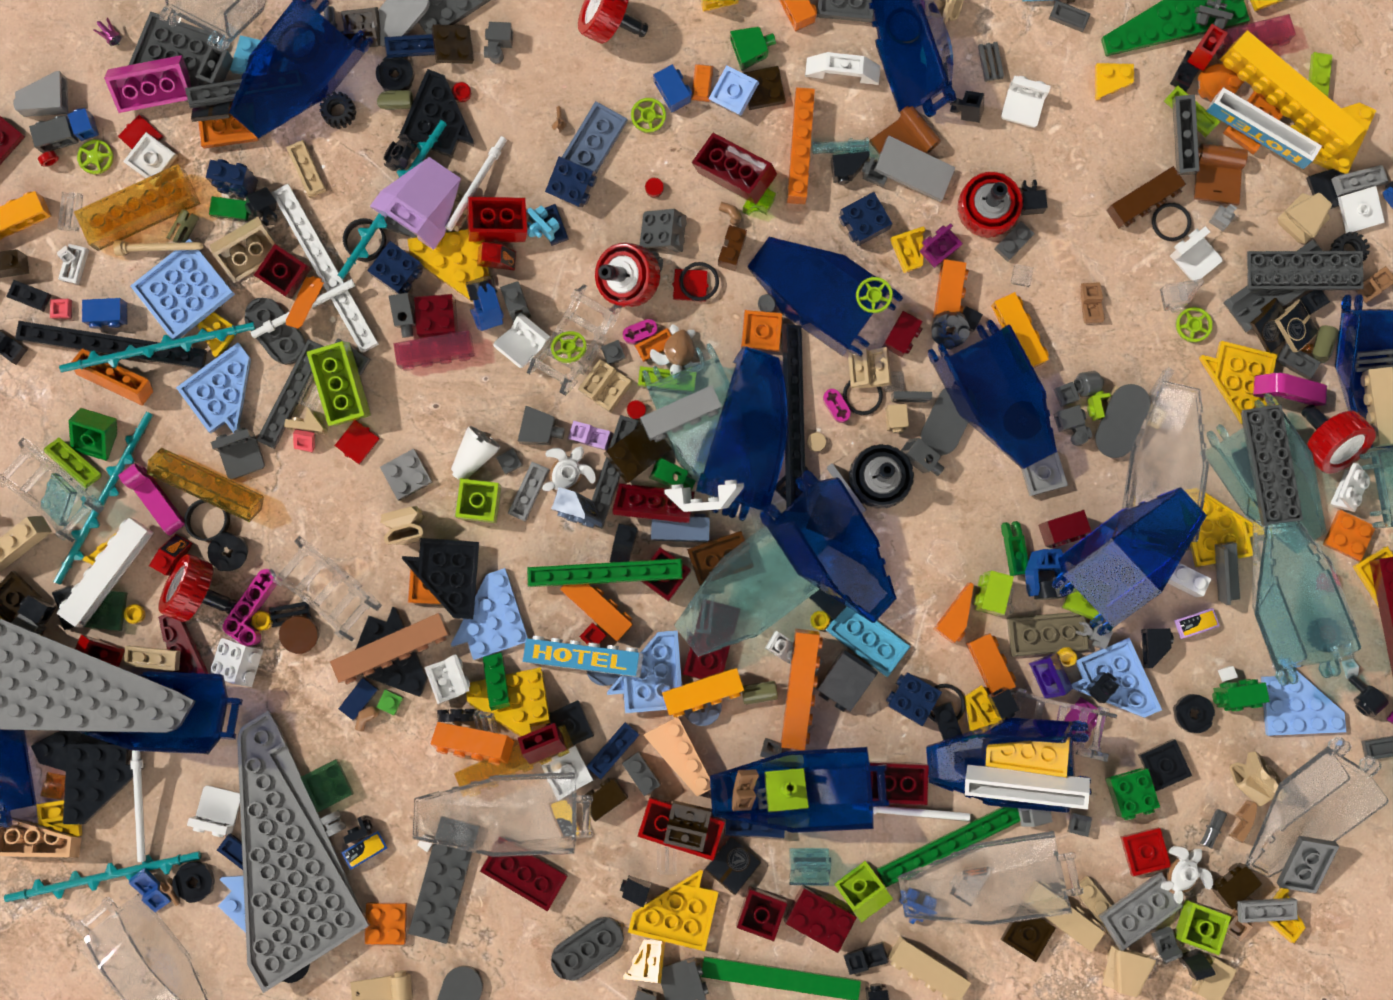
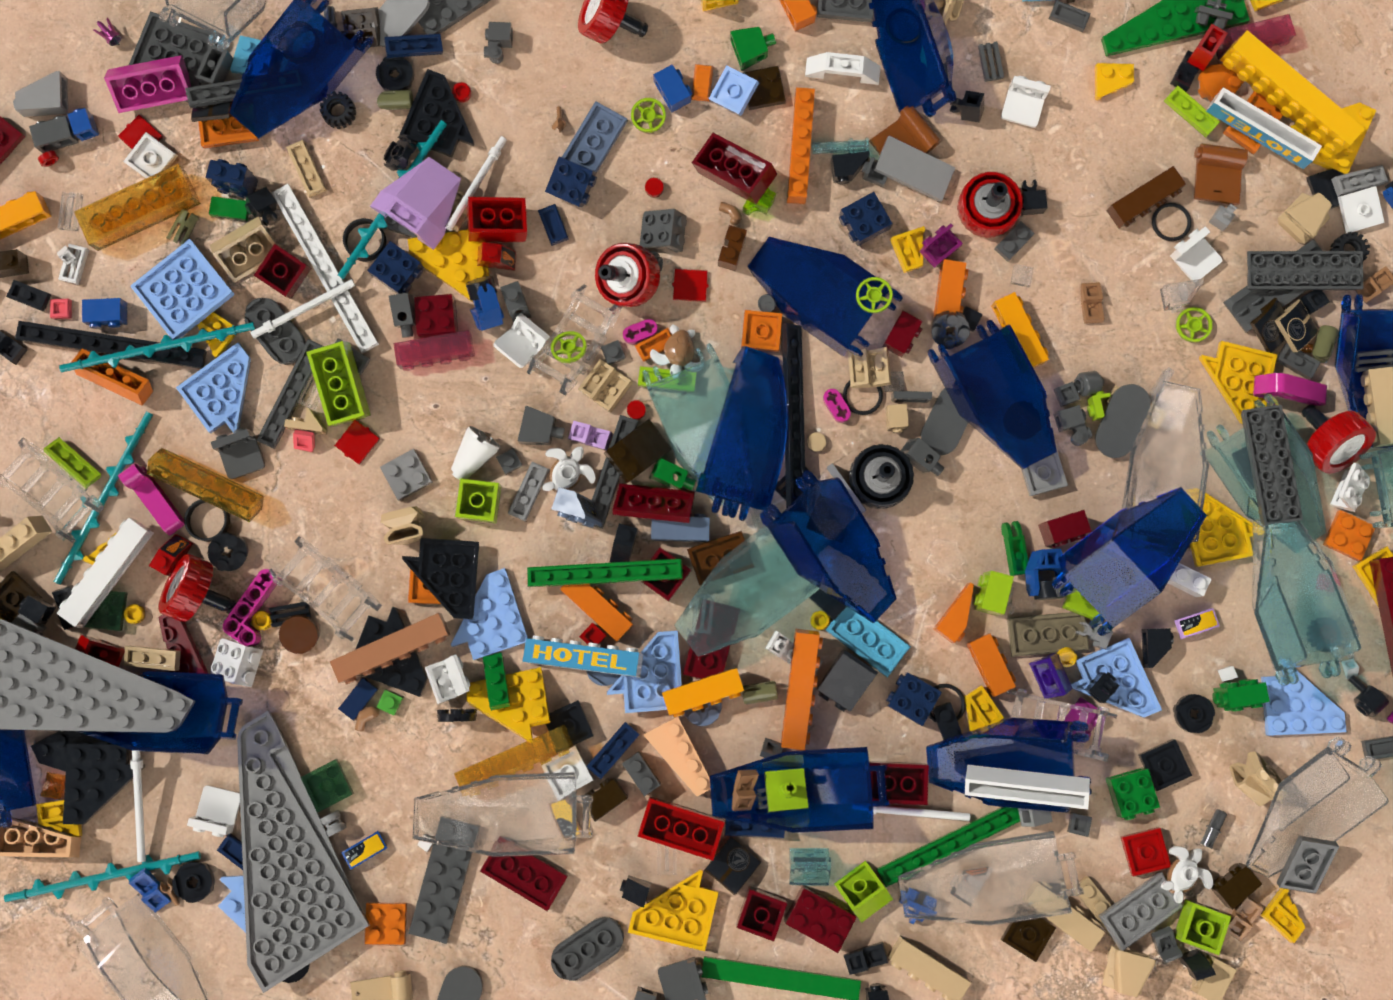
(58, 499): clear light blue plate -> none
(92, 433): green slope -> none
(95, 156): lime wheel -> none
(122, 247): tan piece -> none
(305, 298): orange piece -> none
(357, 833): black bracket -> none
(452, 44): dark brown plate -> none
(472, 743): orange brick -> none
(481, 721): clear tile -> none
(538, 226): medium azure hips -> none
(542, 743): dark red brick -> none
(647, 963): wing -> none
(680, 413): light grey brick -> none
(682, 497): white slope -> none
(687, 826): dark brown slope -> none
(694, 297): black tyre -> none
(1003, 703): black brick -> none
(1030, 757): yellow wing -> none
(1185, 134): dark grey brick -> none
(1227, 572): dark grey panel -> none
(1247, 816): medium nougat slope -> none
(1267, 910): light grey tile -> none
(1320, 71): lime plate -> none

